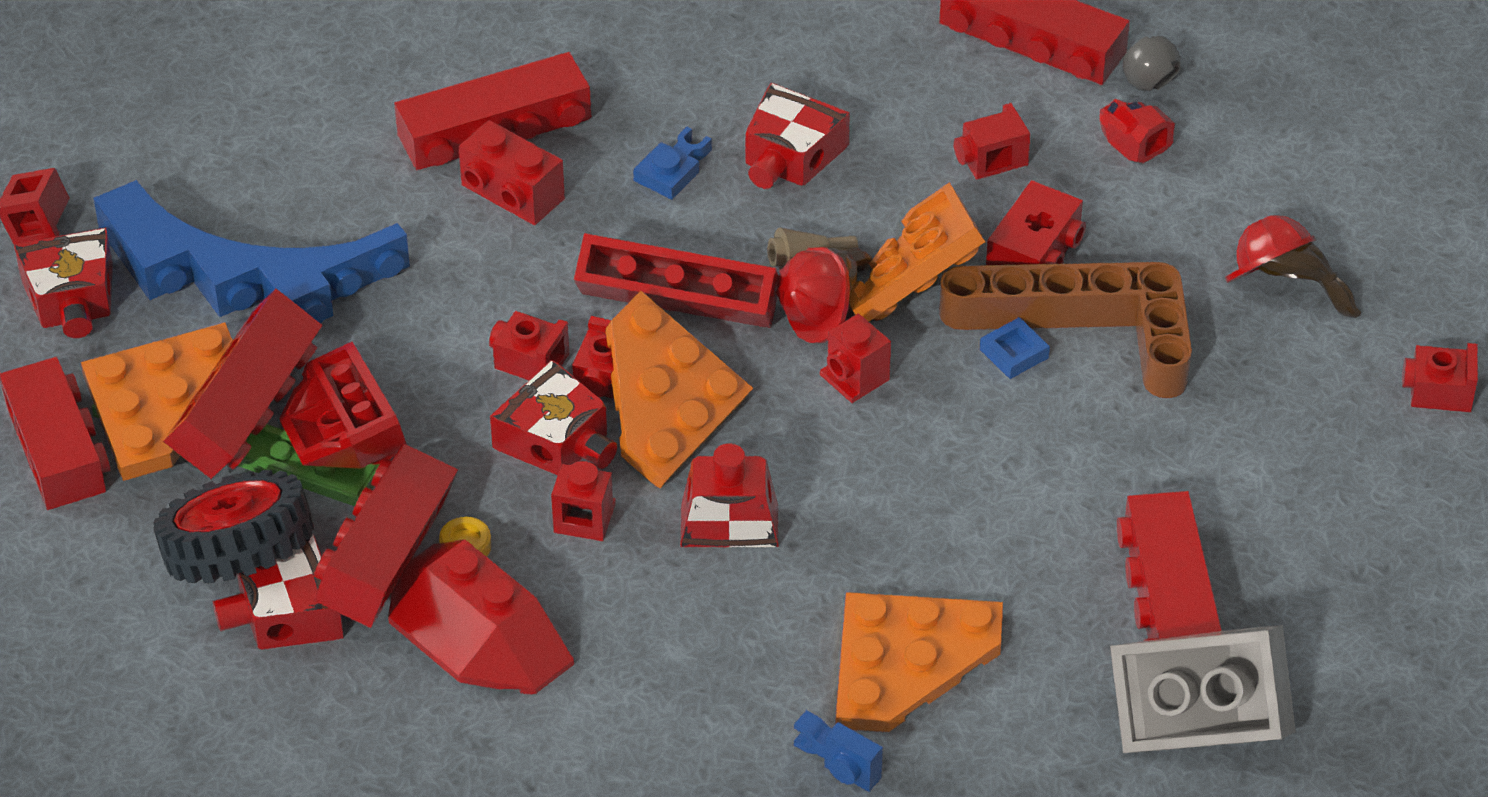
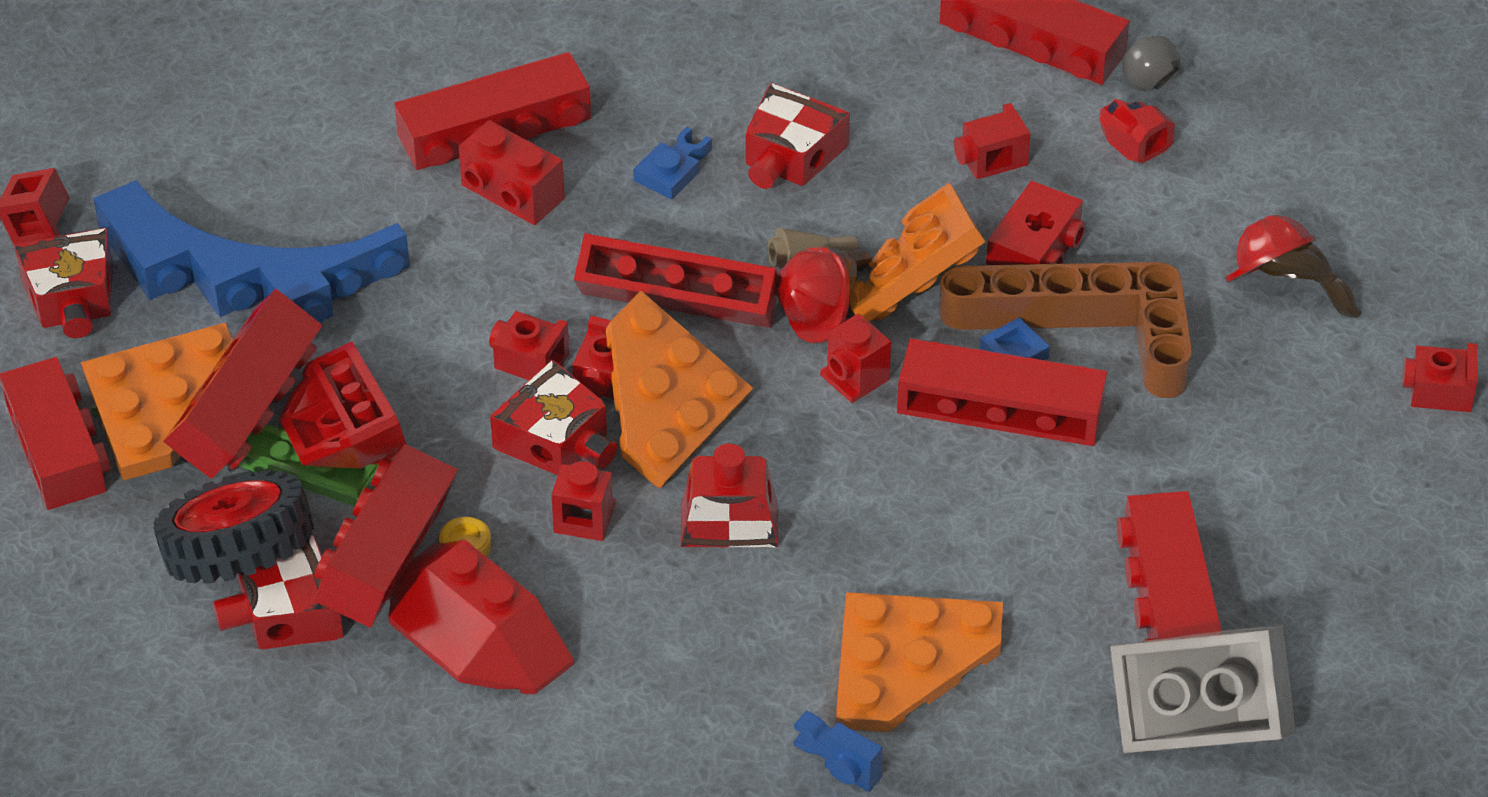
(1001, 392): none -> red brick

